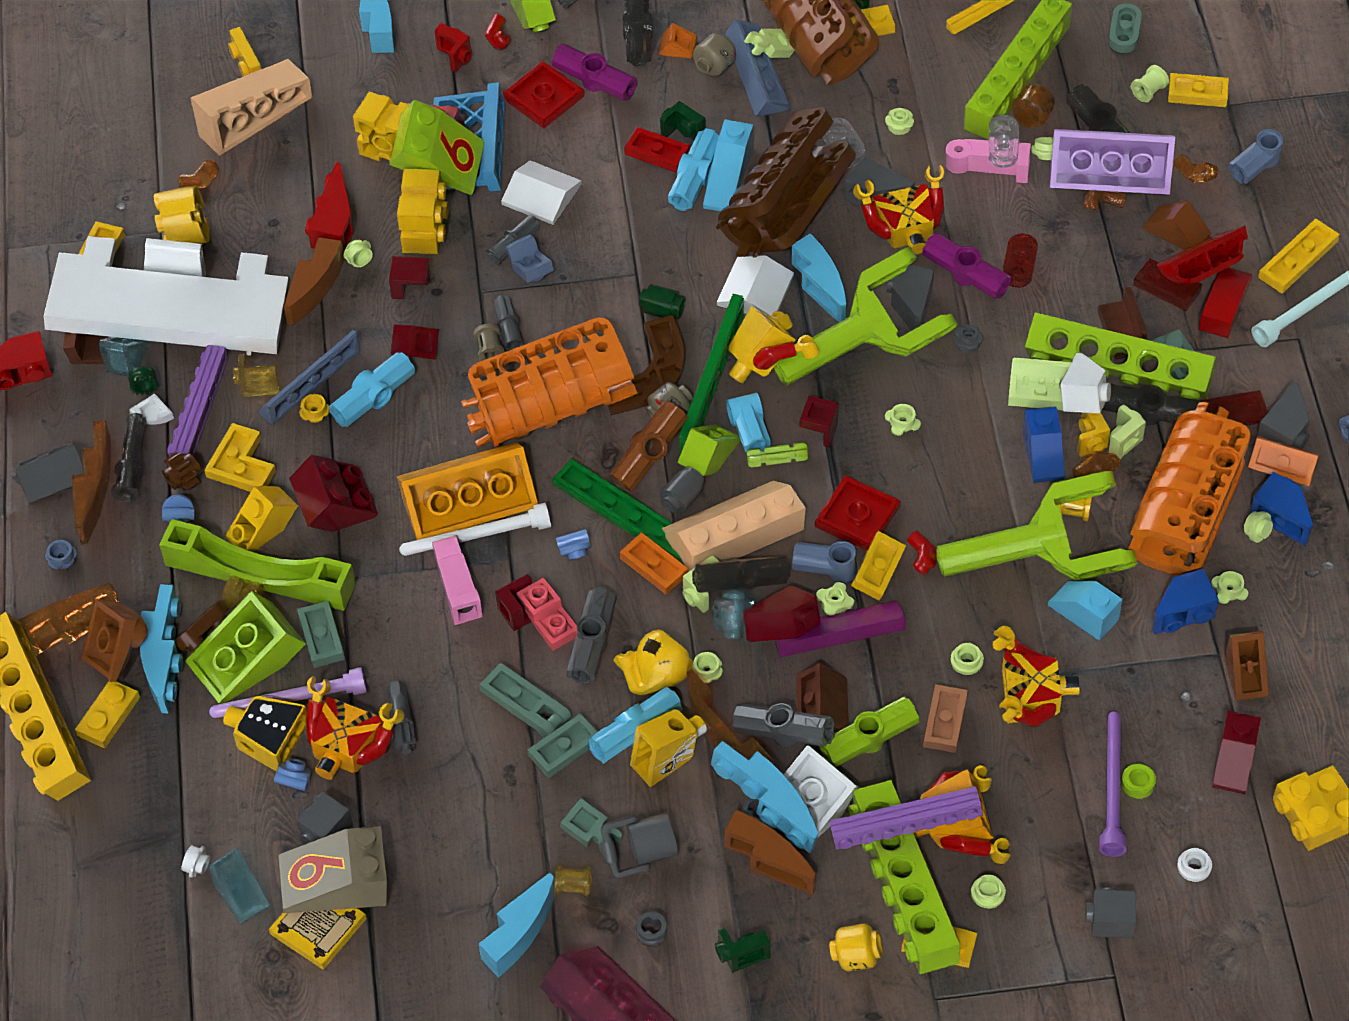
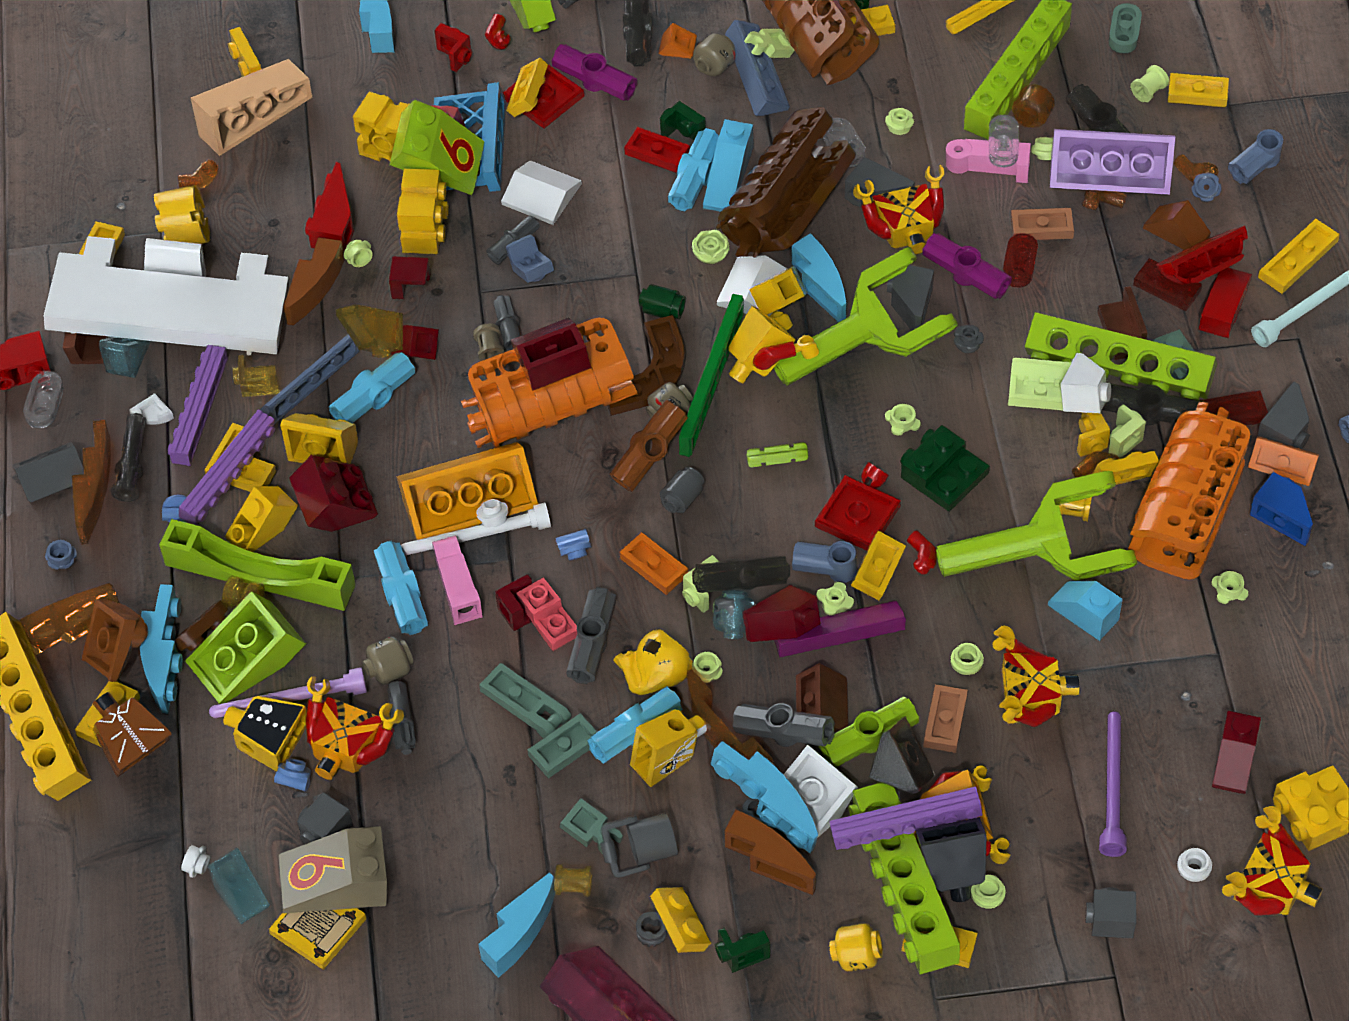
(43, 402): none -> clear plate
(127, 732): none -> dark orange torso
(141, 386): dark green bush -> none
(181, 471): reddish brown gear -> none
(226, 468): none -> medium lavender piece
(313, 402): yellow plate -> none
(319, 437): none -> yellow slope
(320, 634): sand green plate -> none
(373, 329): none -> clear yellow slope
(387, 660): none -> dark tan head
(400, 587): none -> medium azure piece
(492, 513): none -> white plate
(527, 87): none -> yellow plate
(551, 353): none -> dark red slope
(612, 504): green tile -> none
(680, 919): none -> yellow plate
(707, 239): none -> yellowish green plate
(708, 448): lime slope -> none
(738, 525): light nougat slope -> none
(747, 416): medium azure piece -> none
(778, 291): none -> yellow slope
(820, 416): dark red panel -> none
(872, 472): none -> red hinge
(901, 759): none -> clear smoke slope
(943, 468): none -> dark green plate
(955, 856): none -> black torso
(1043, 223): none -> nougat plate
(1044, 444): blue slope -> none
(1133, 467): none -> yellow plate
(1138, 781): lime tile -> none
(1186, 602): blue slope -> none
(1206, 179): none -> sand blue plate
(1247, 665): dark orange slope -> none
(1258, 526): yellowish green plate -> none
(1274, 872): none -> torso

